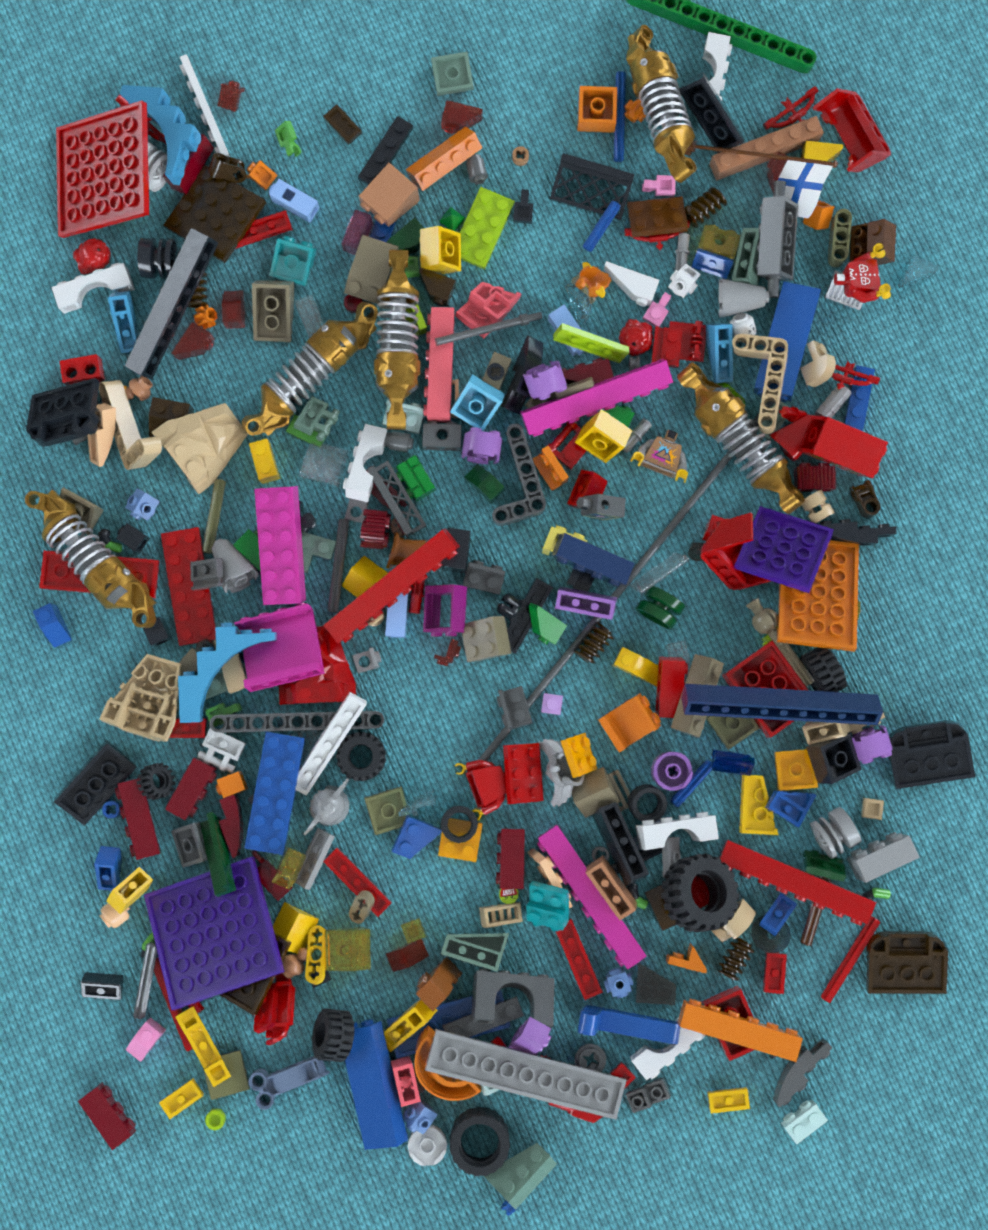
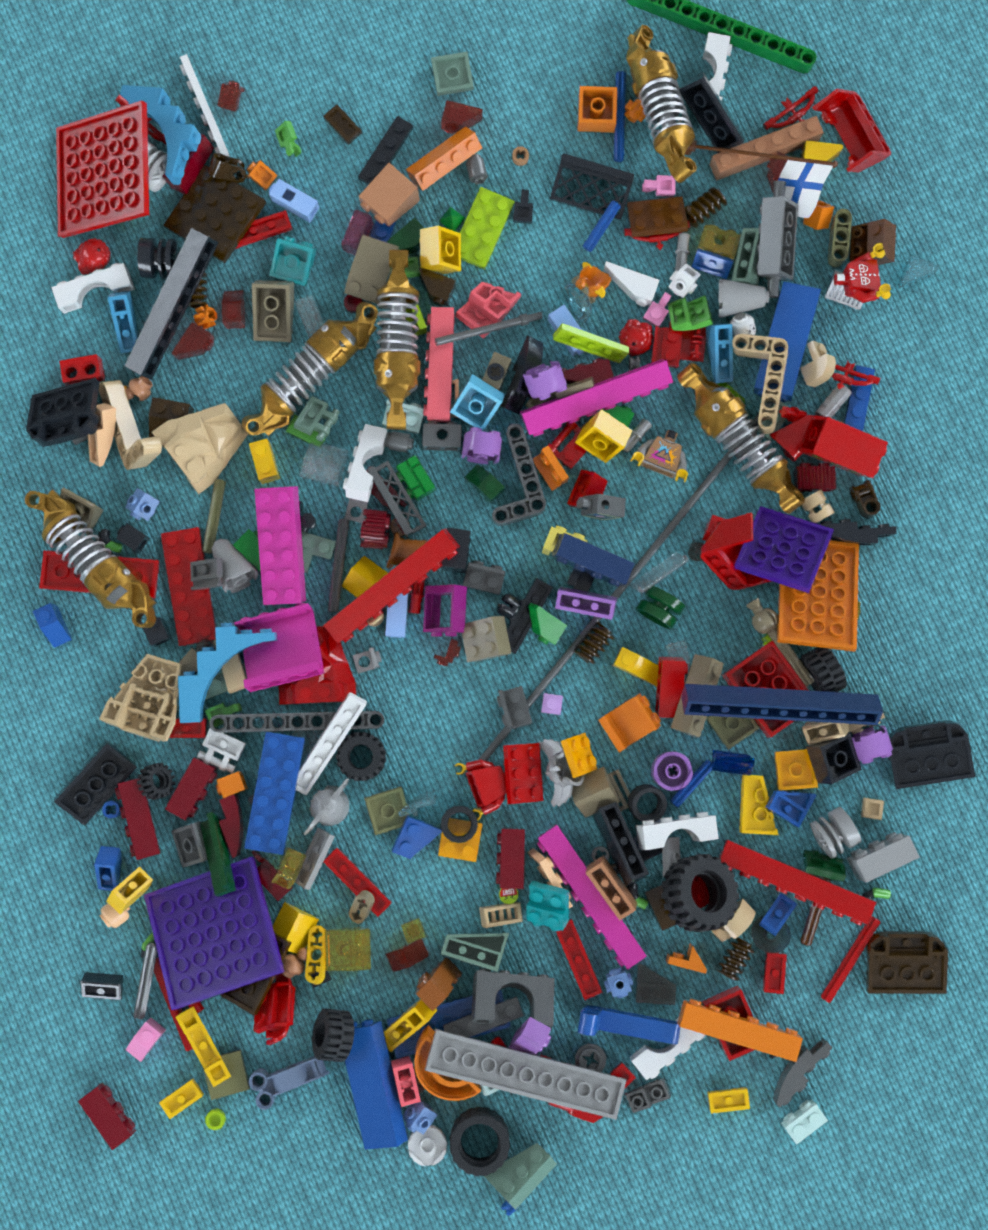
(690, 314): none -> bright green slope

